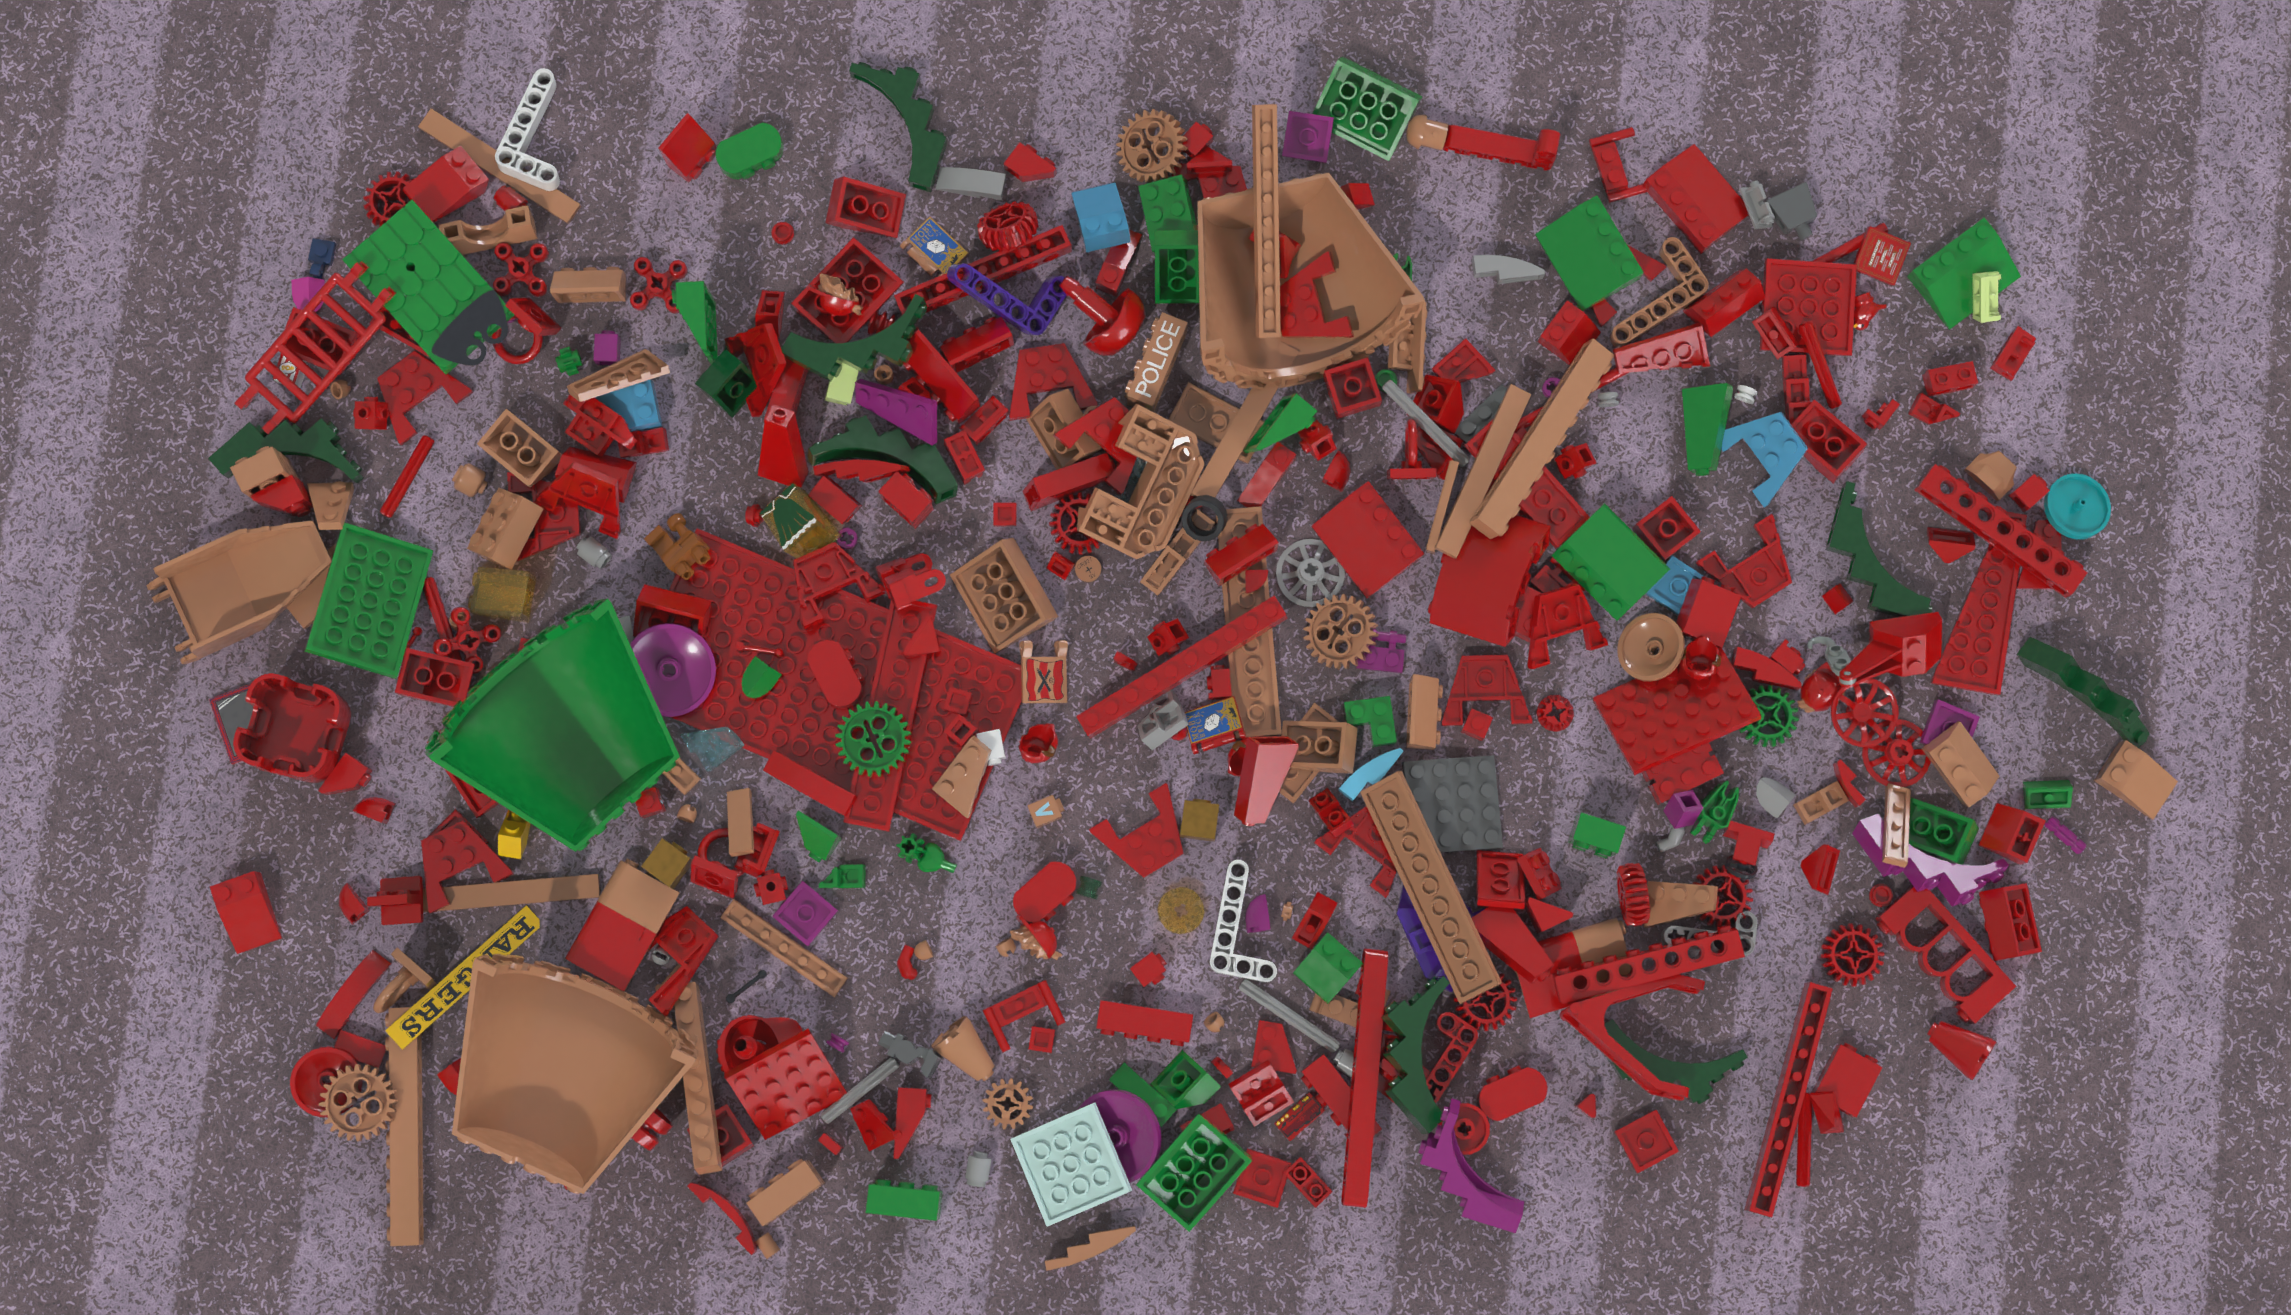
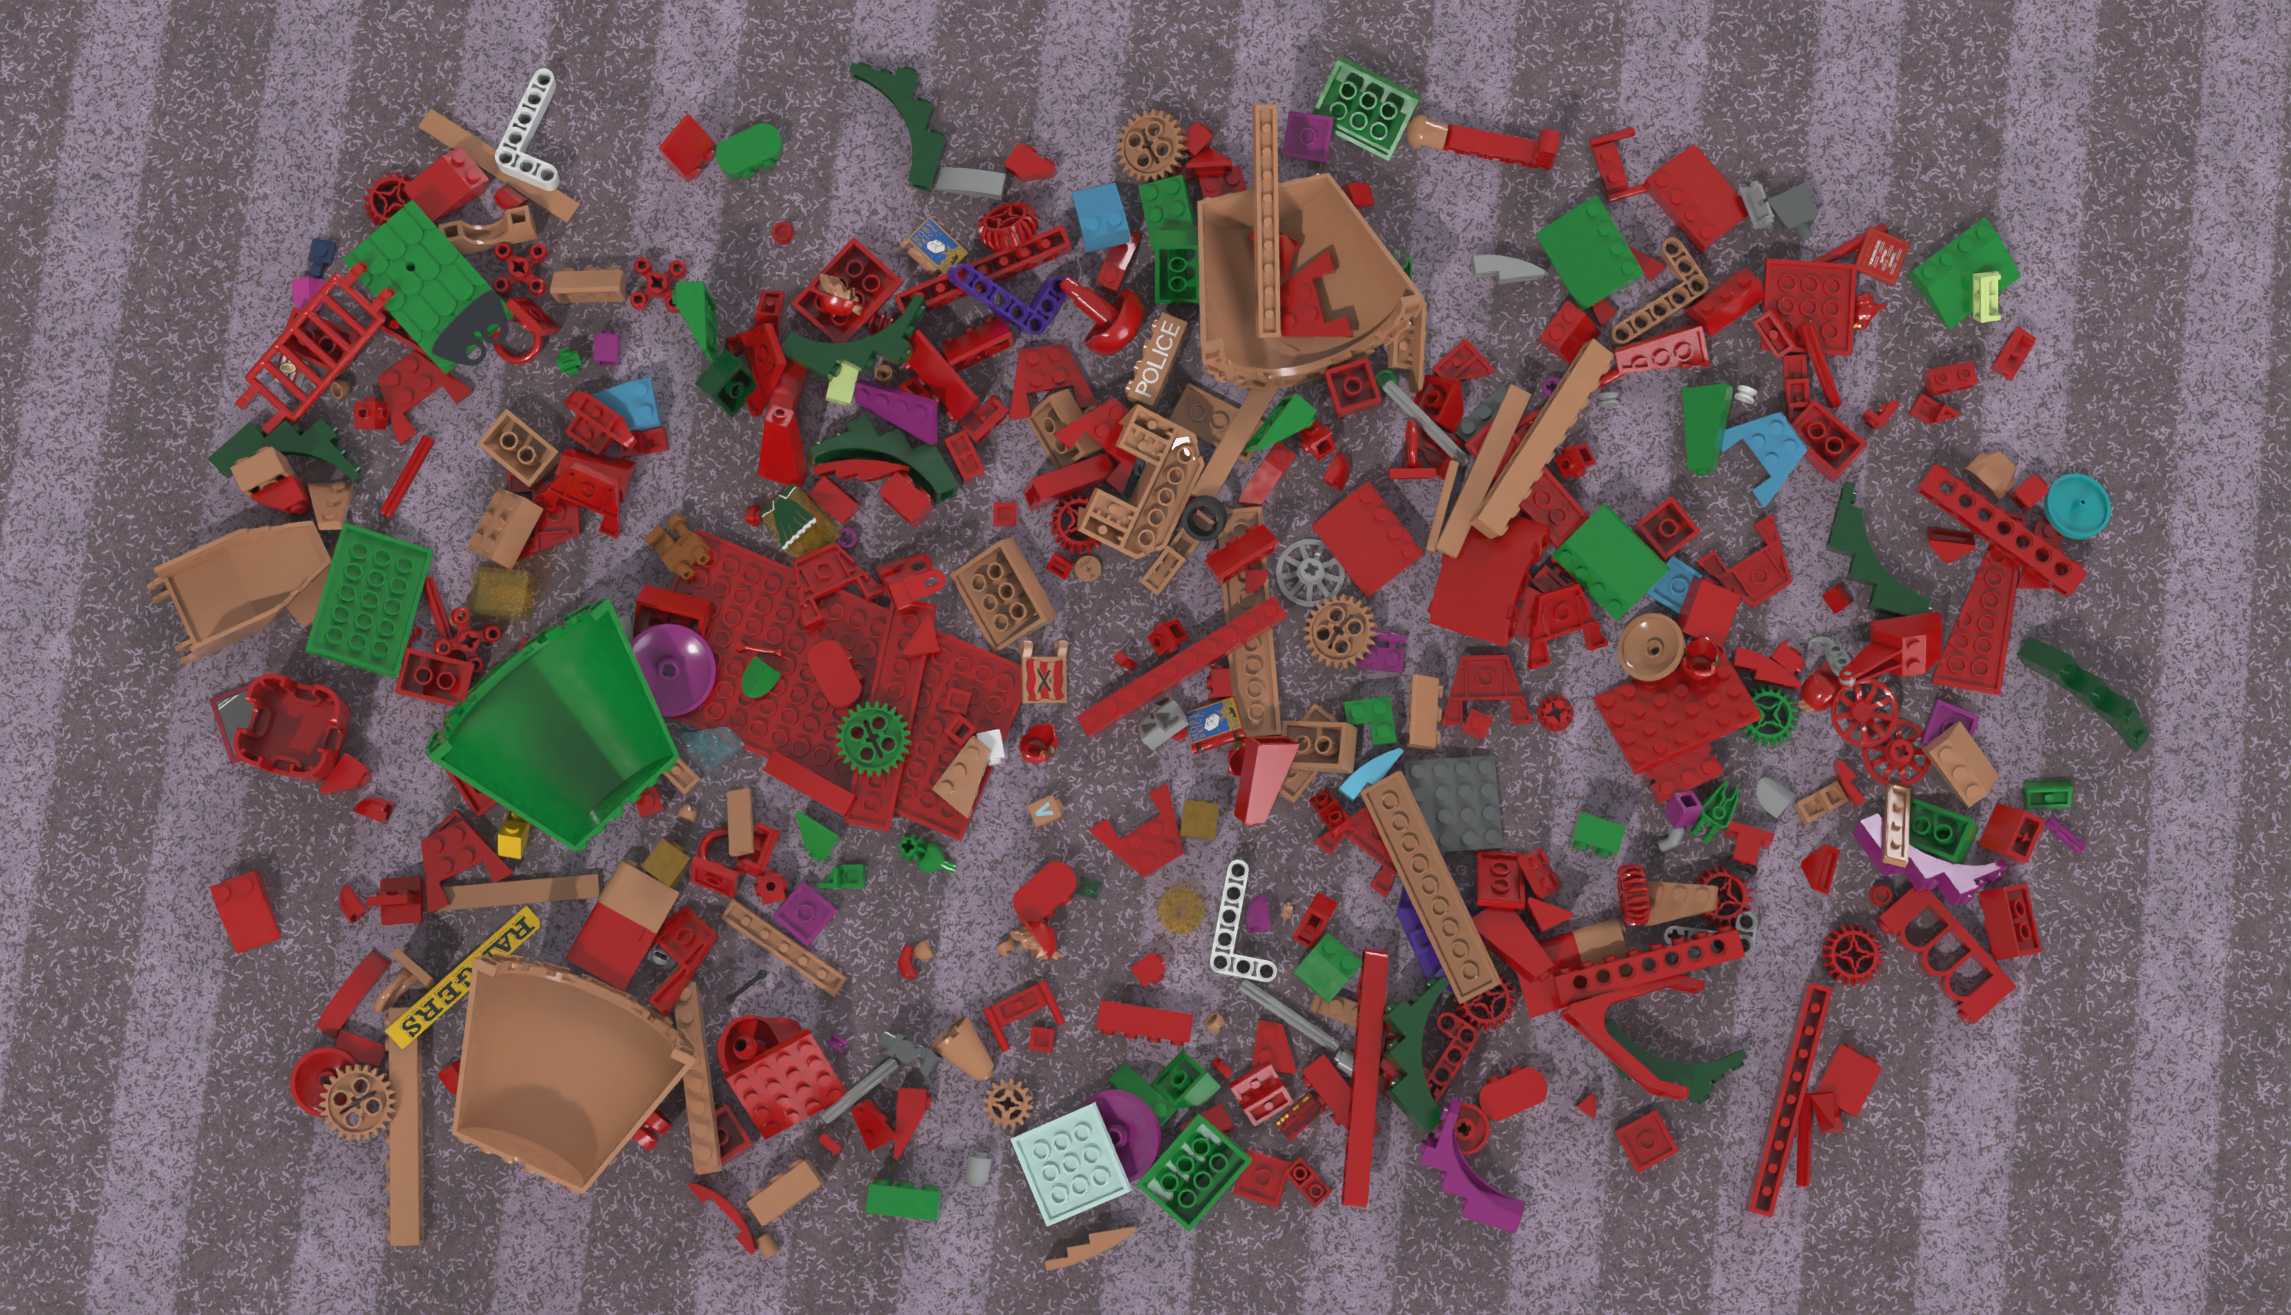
(469, 480): nougat head -> none
(593, 552): light grey brick -> none
(624, 373): nougat wing -> none
(865, 207): red slope -> none
(1961, 1047): red cone -> none
(2136, 779): nougat slope -> none

